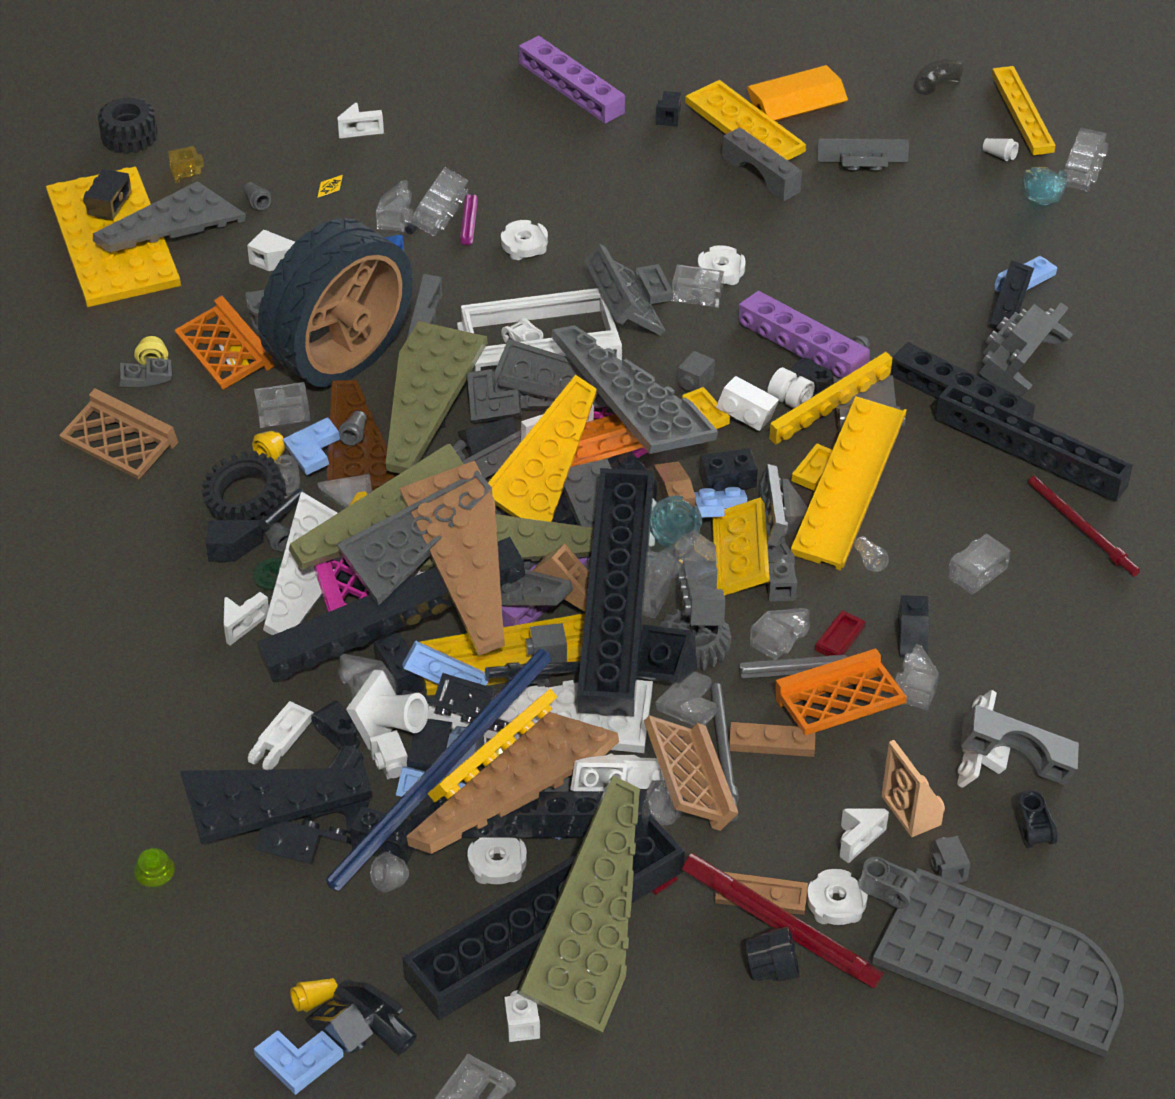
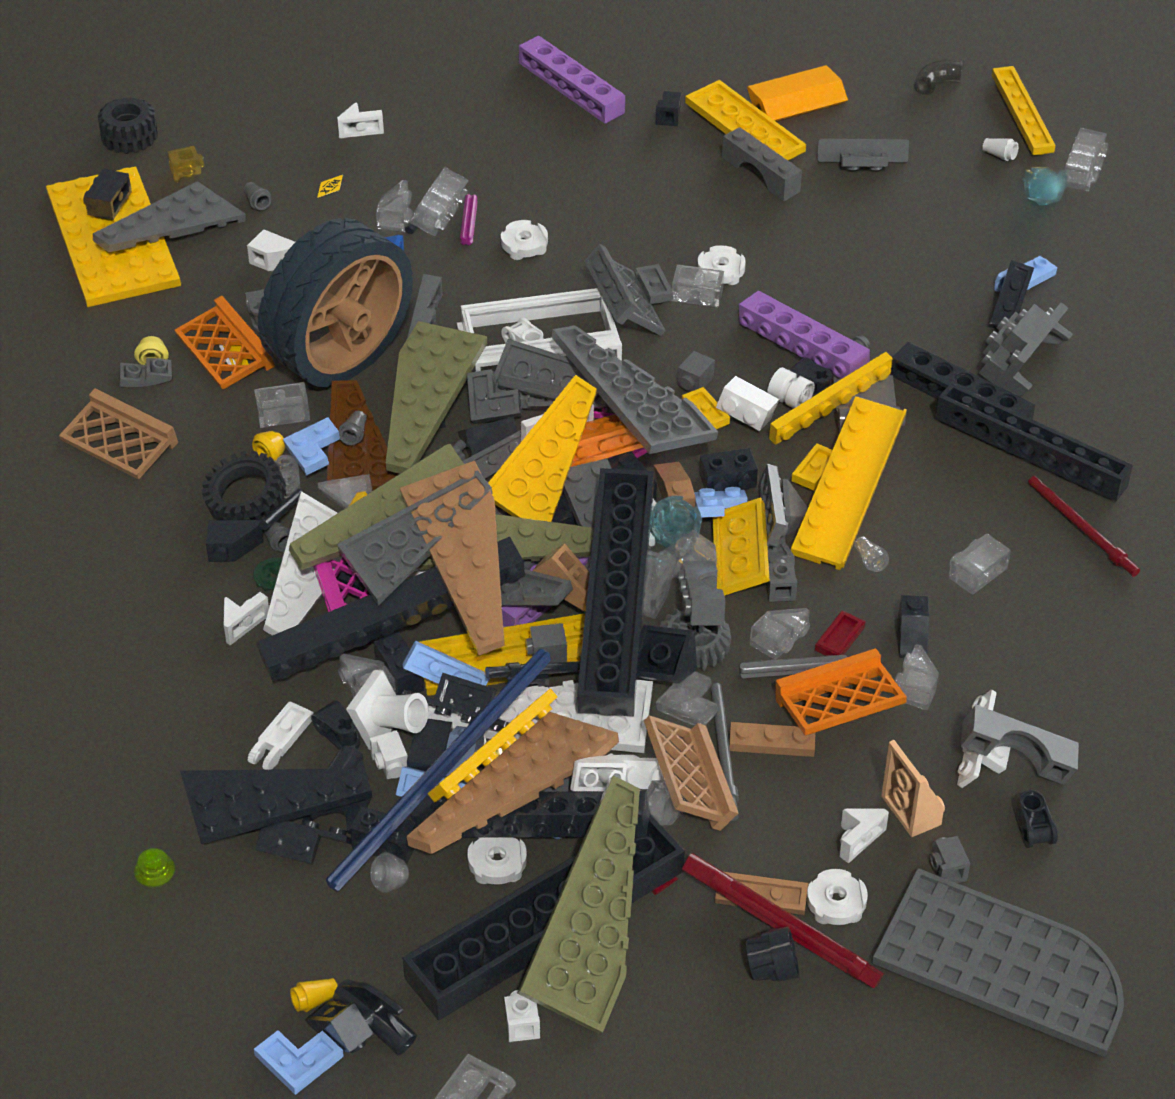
(888, 882): dark grey piece -> none

